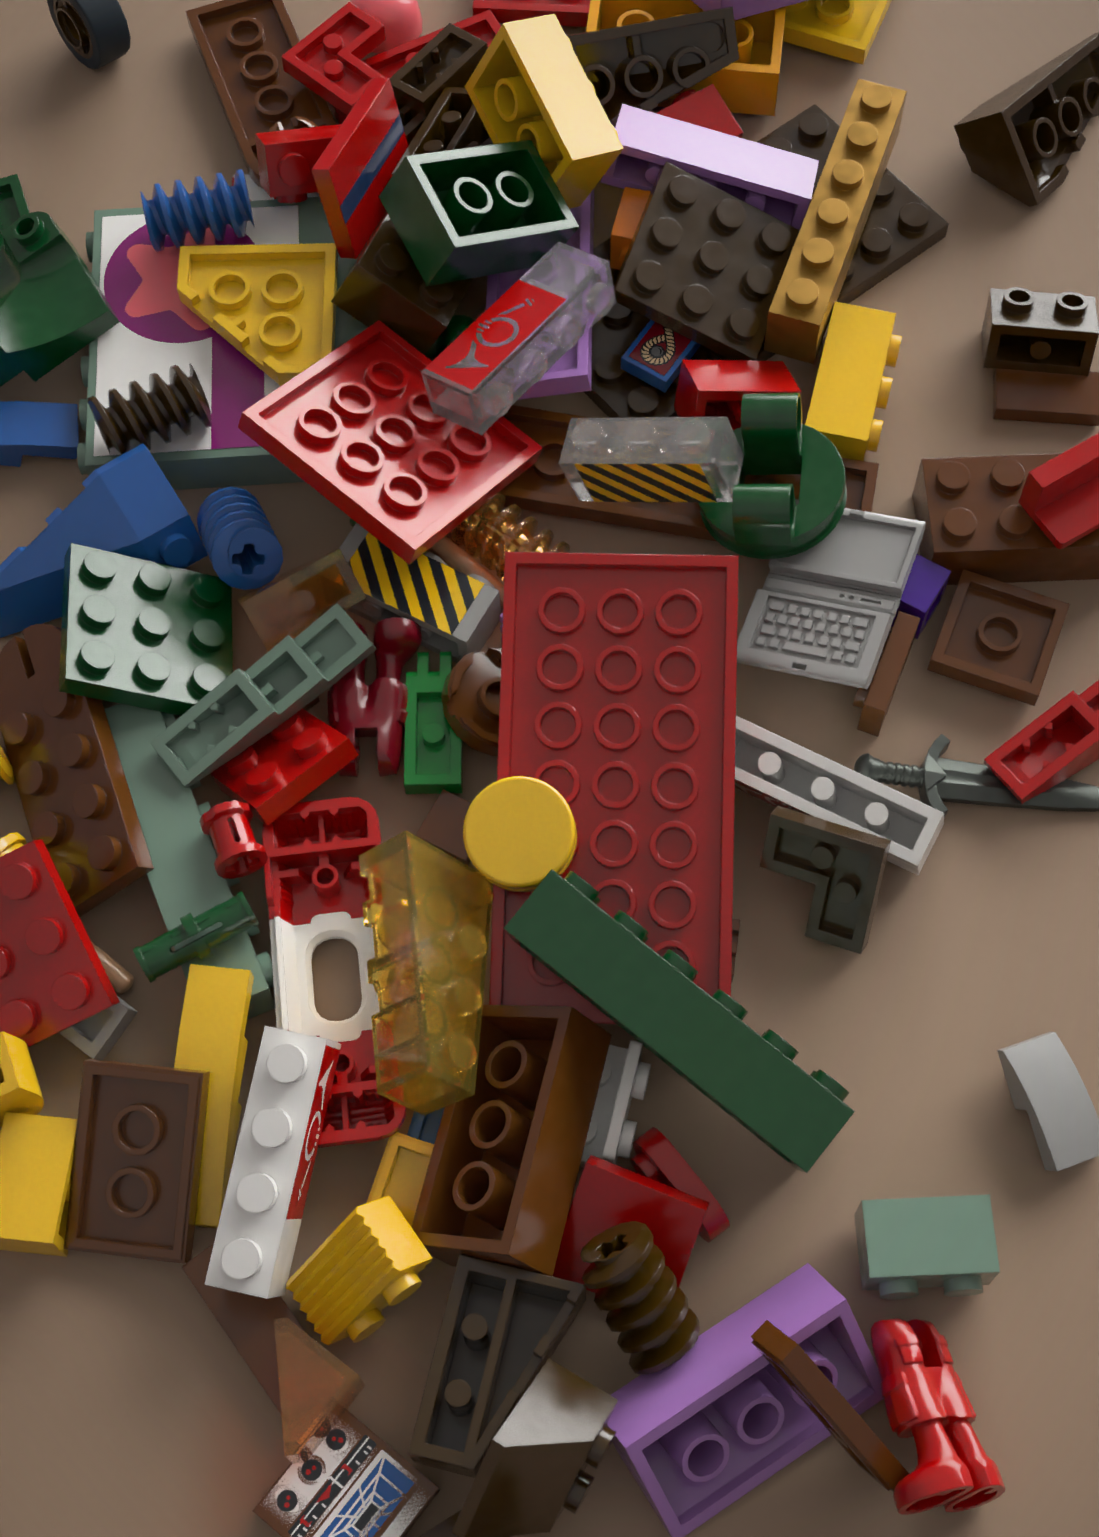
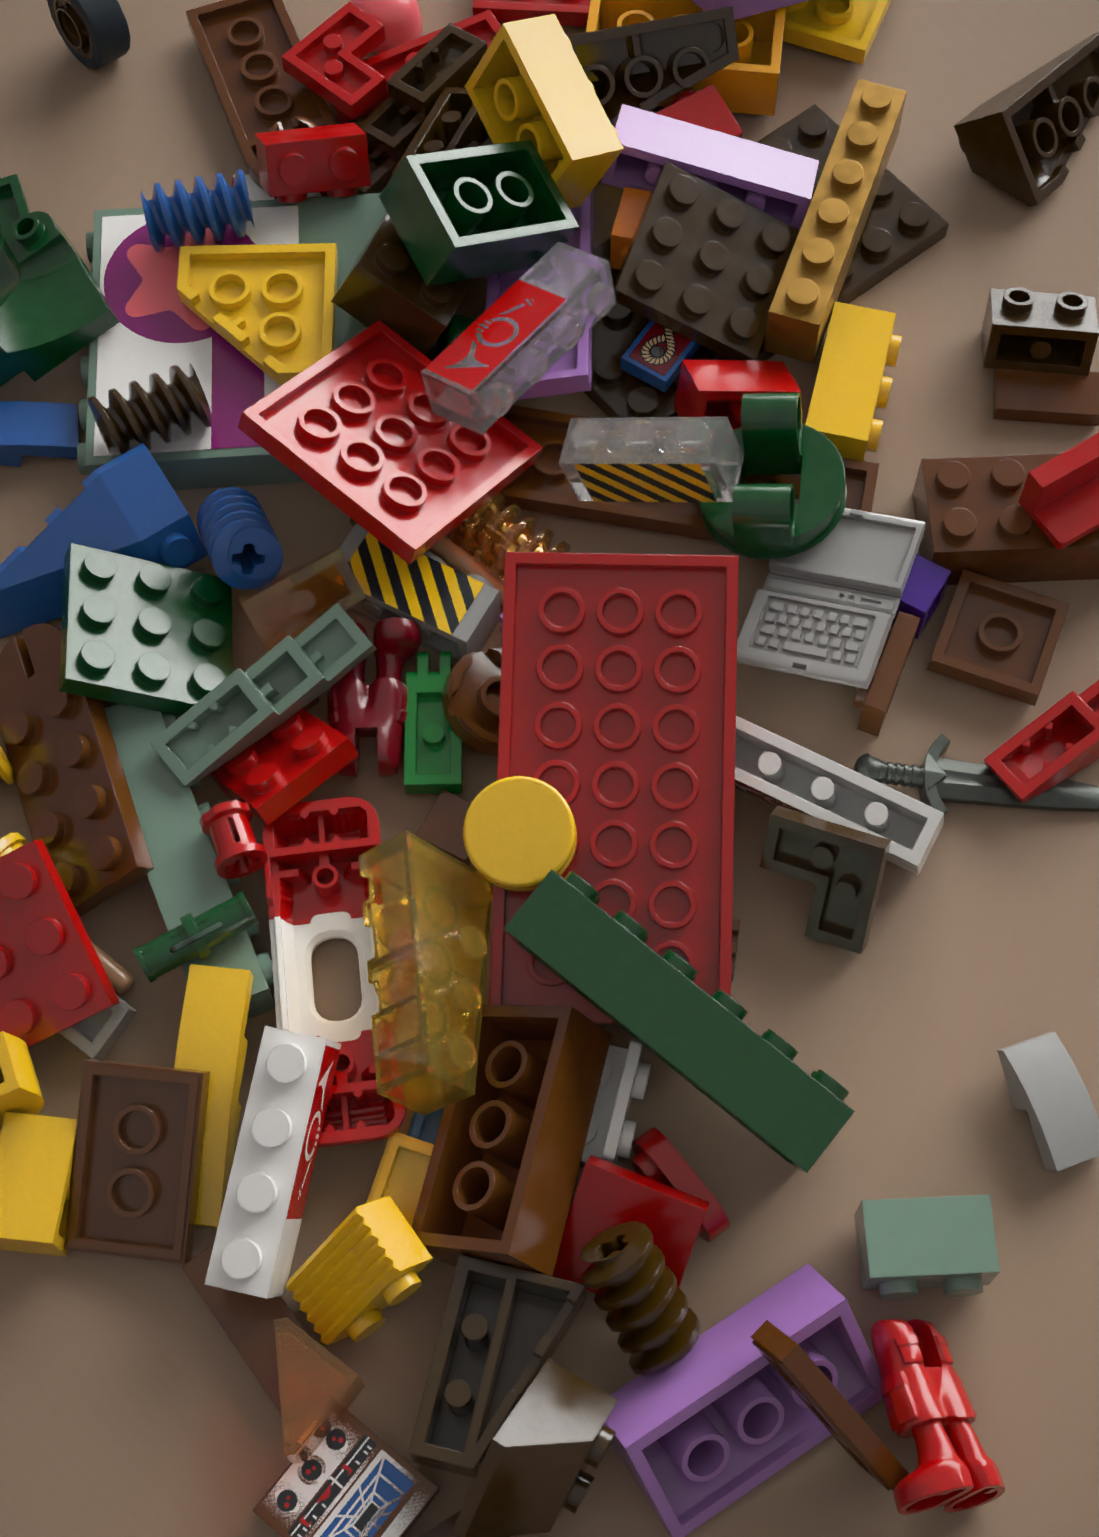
(360, 166): red tile -> none

